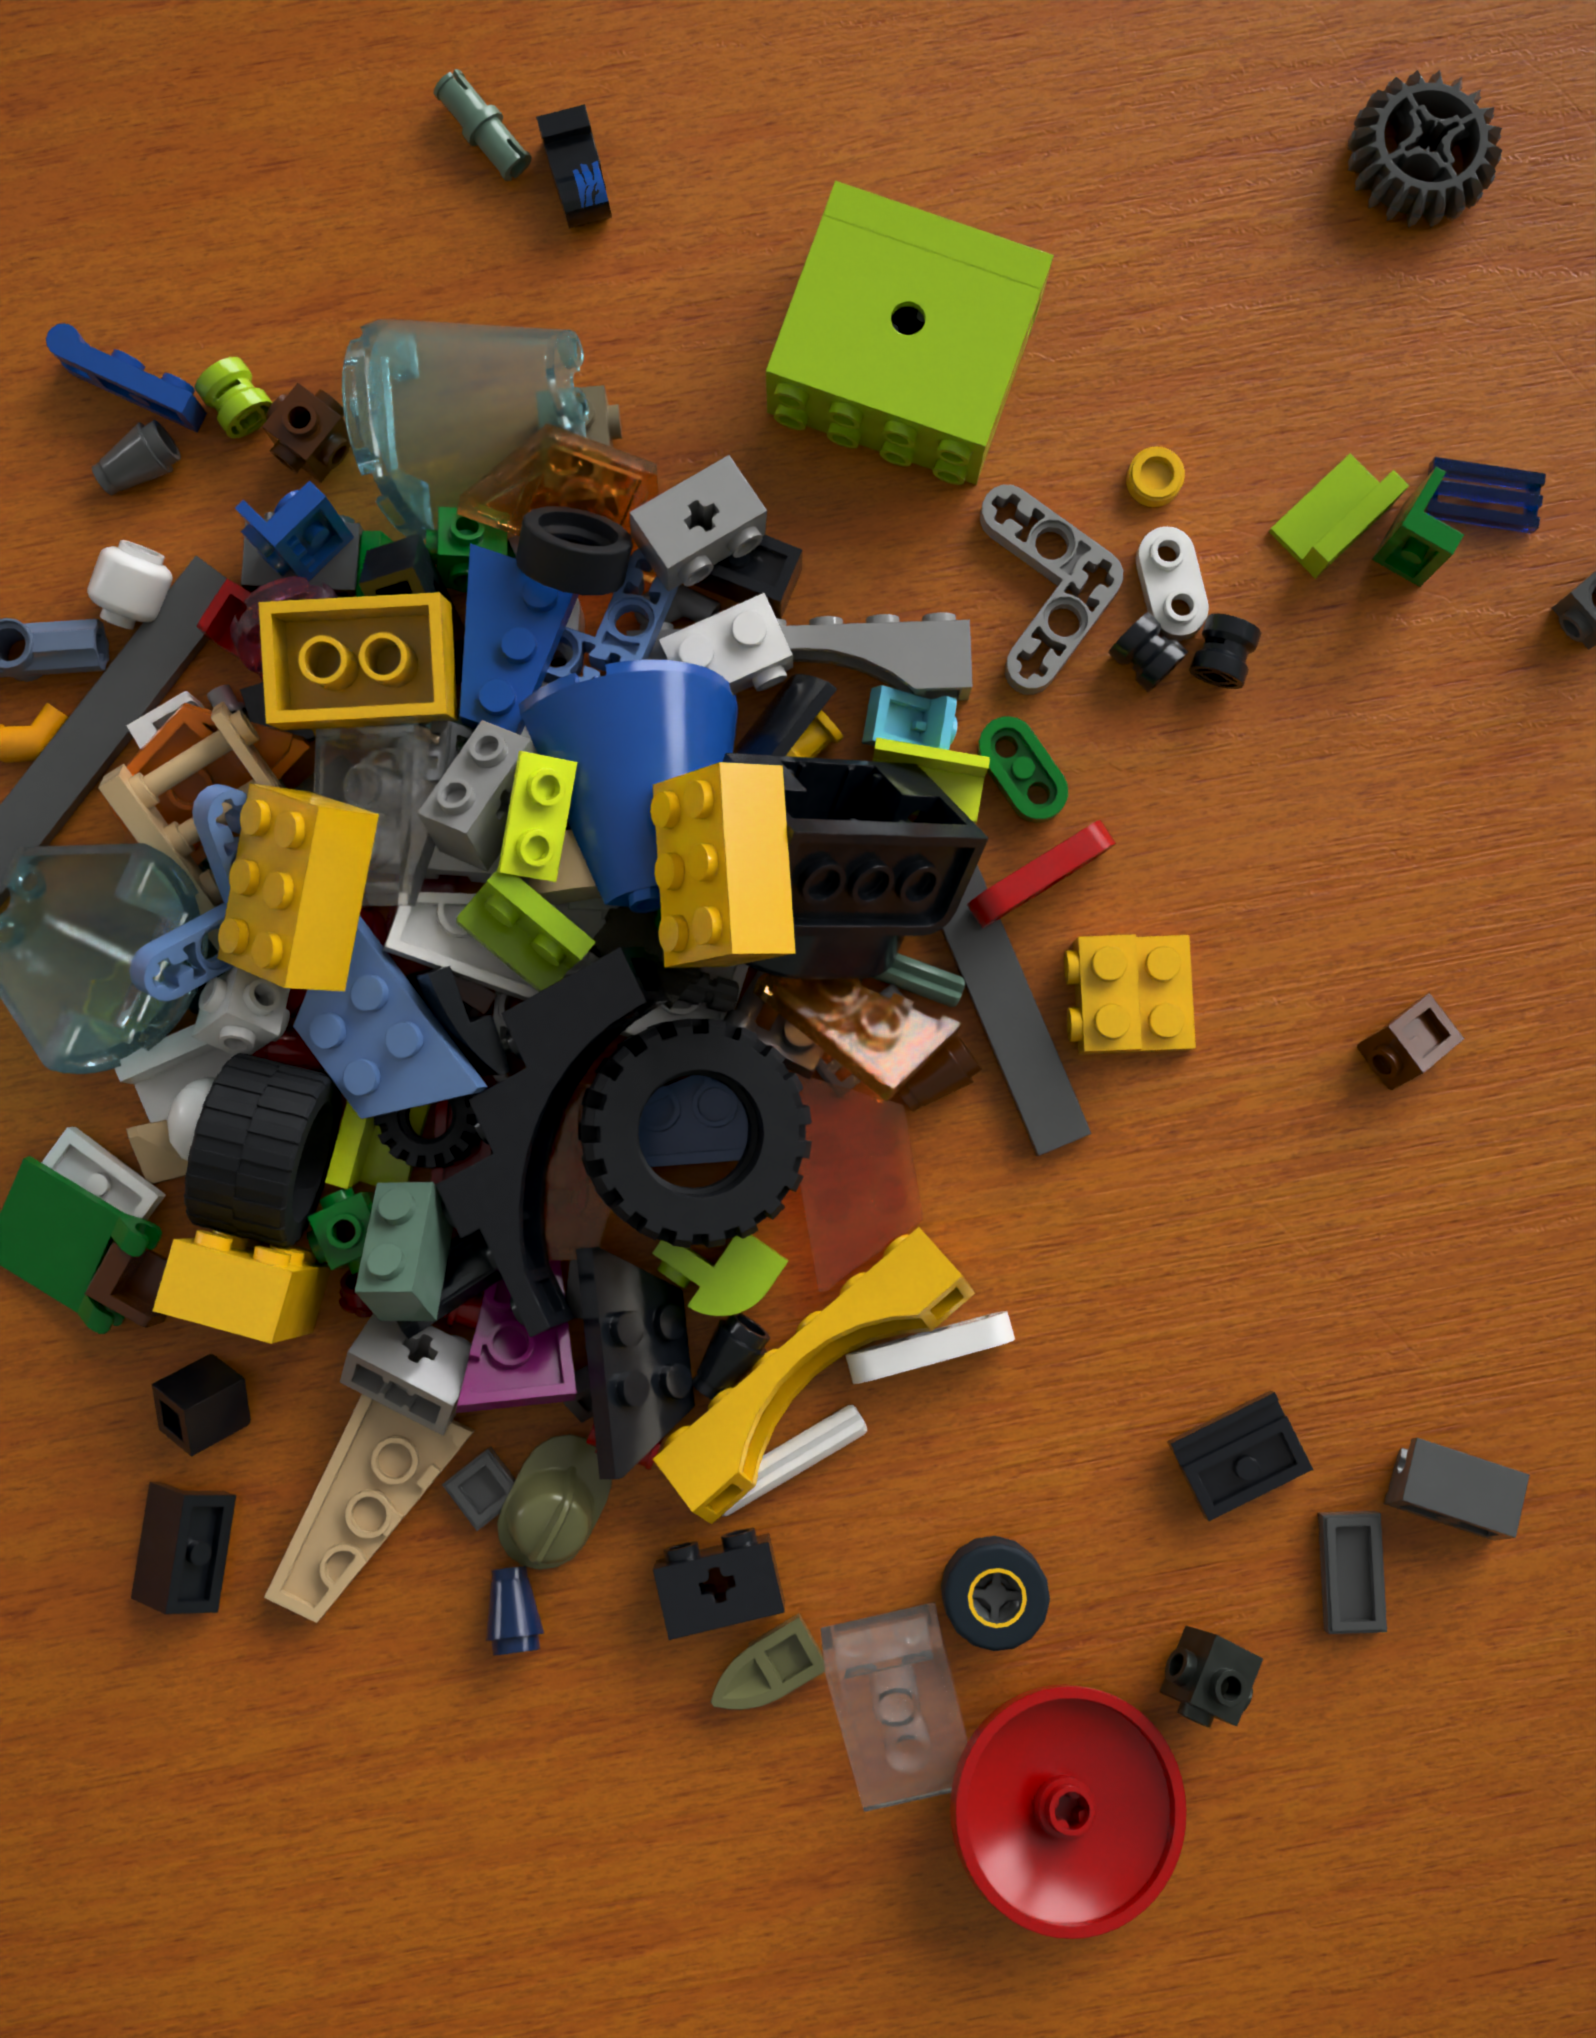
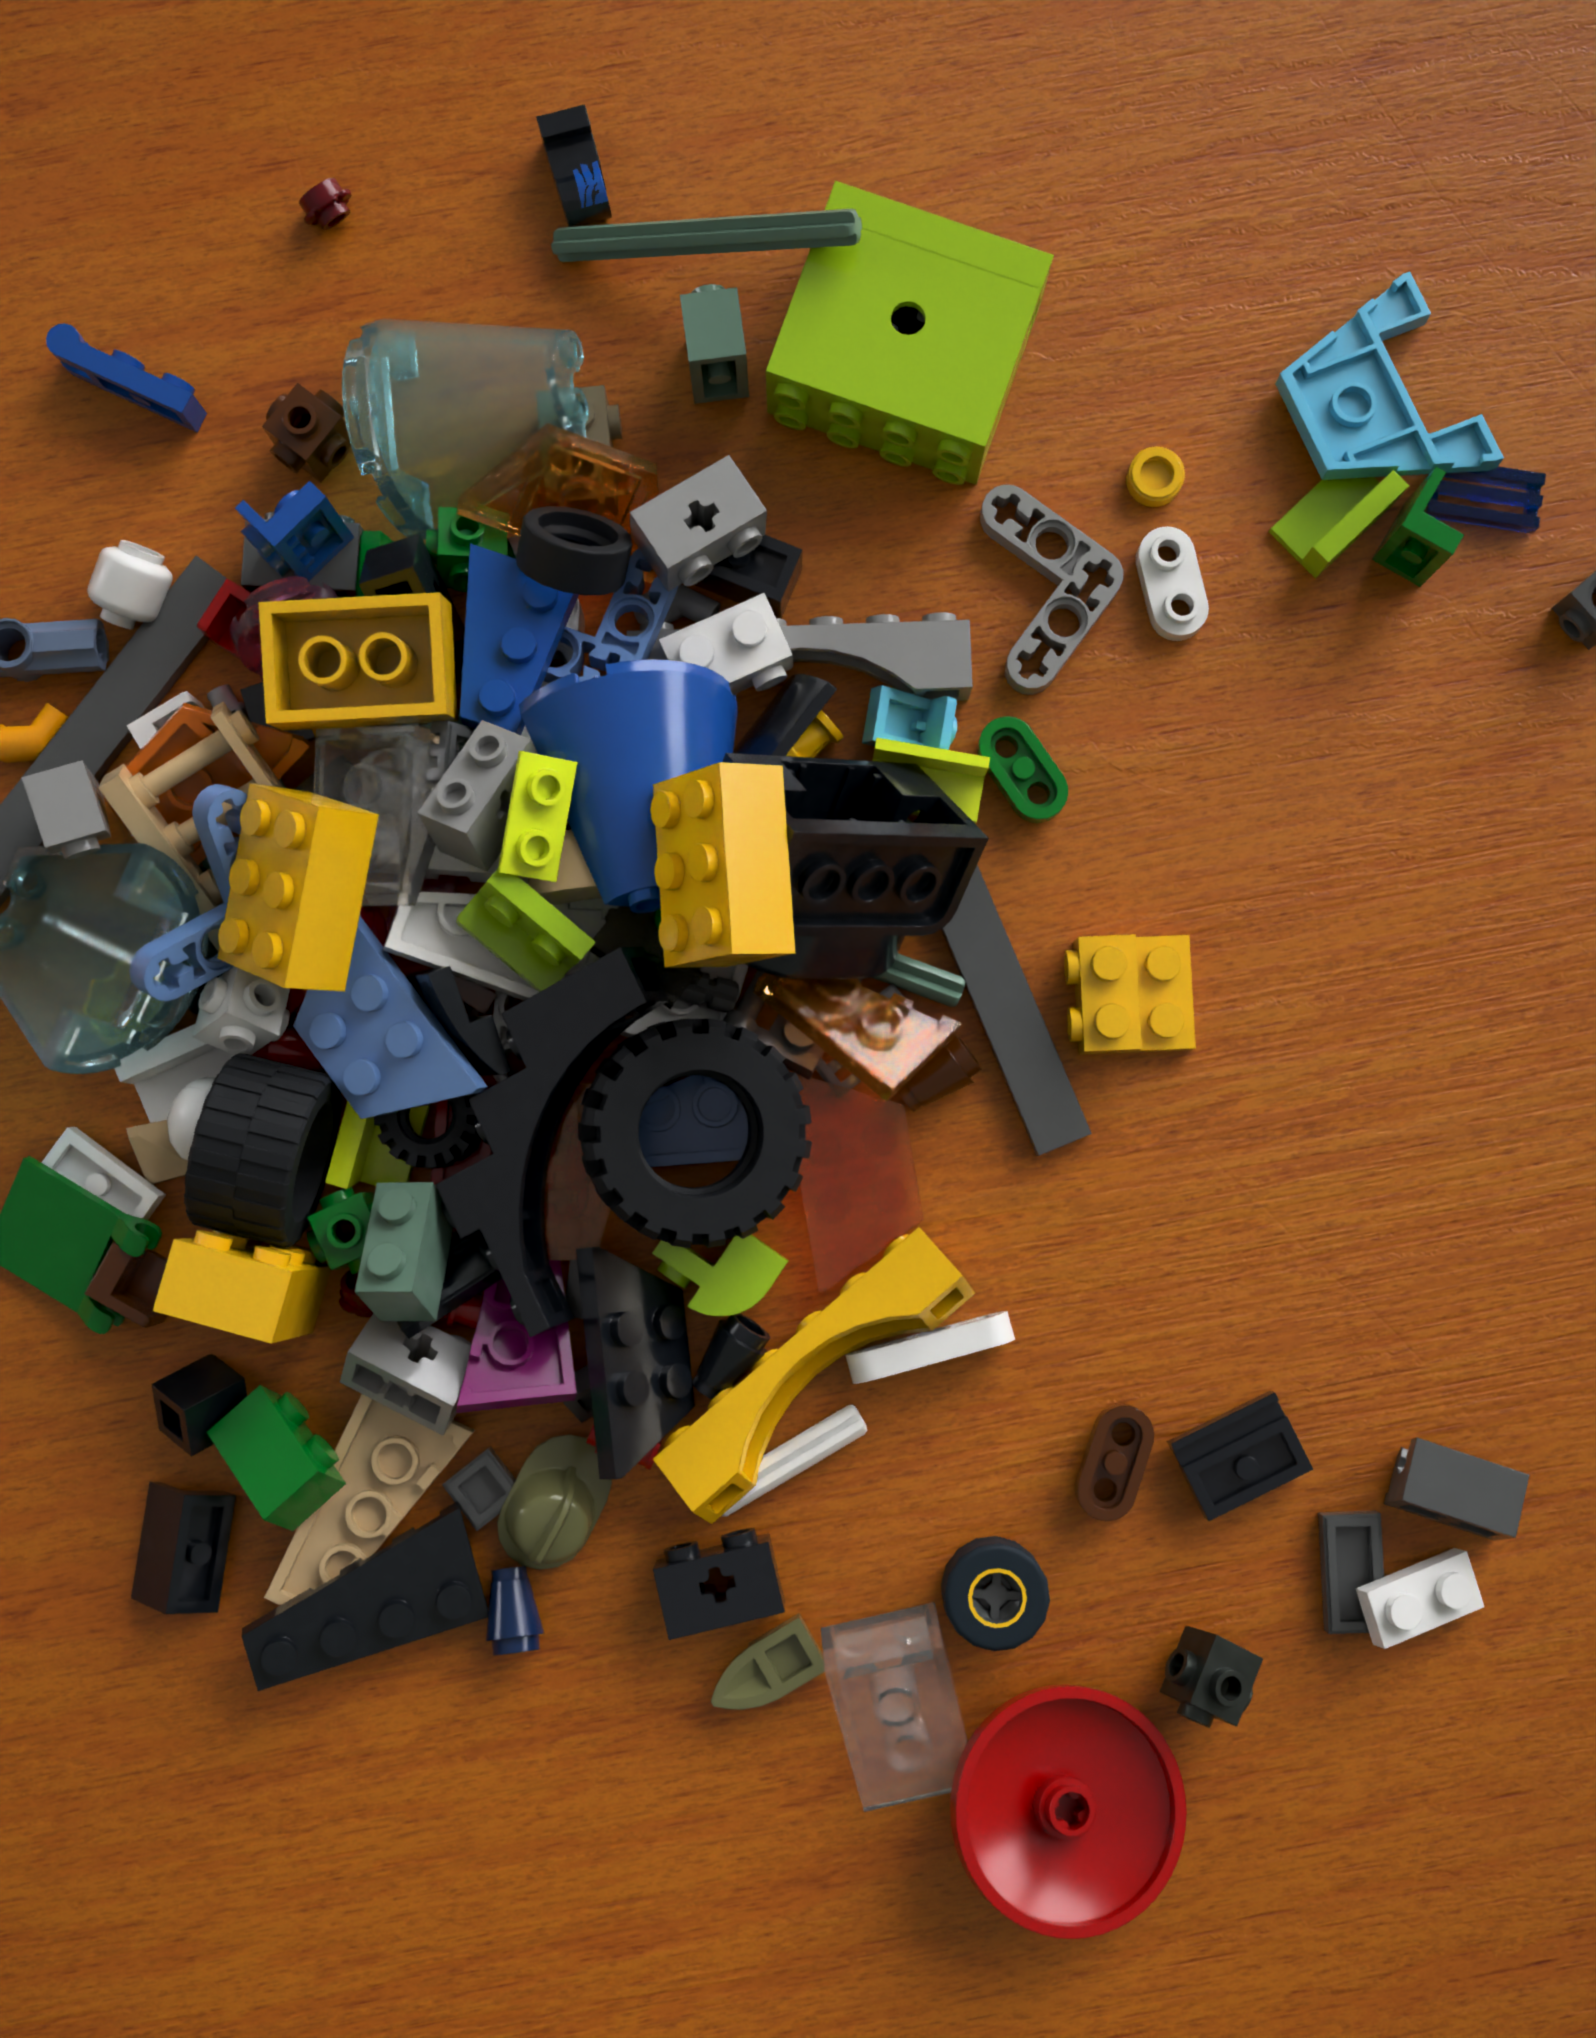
(68, 809): none -> light grey slope
(137, 458): dark grey cone -> none
(230, 391): lime wheel -> none
(277, 1457): none -> green brick
(325, 204): none -> dark red plate
(388, 1600): none -> black wing
(482, 125): sand green pin -> none
(708, 235): none -> sand green axle
(715, 343): none -> sand green brick
(1041, 874): red beam -> none
(1118, 1462): none -> reddish brown plate
(1149, 653): black wheel -> none
(1225, 651): black wheel -> none
(1358, 410): none -> medium azure wing
(1410, 1042): reddish brown bracket -> none
(1419, 1598): none -> white plate
(1430, 119): dark grey gear -> none

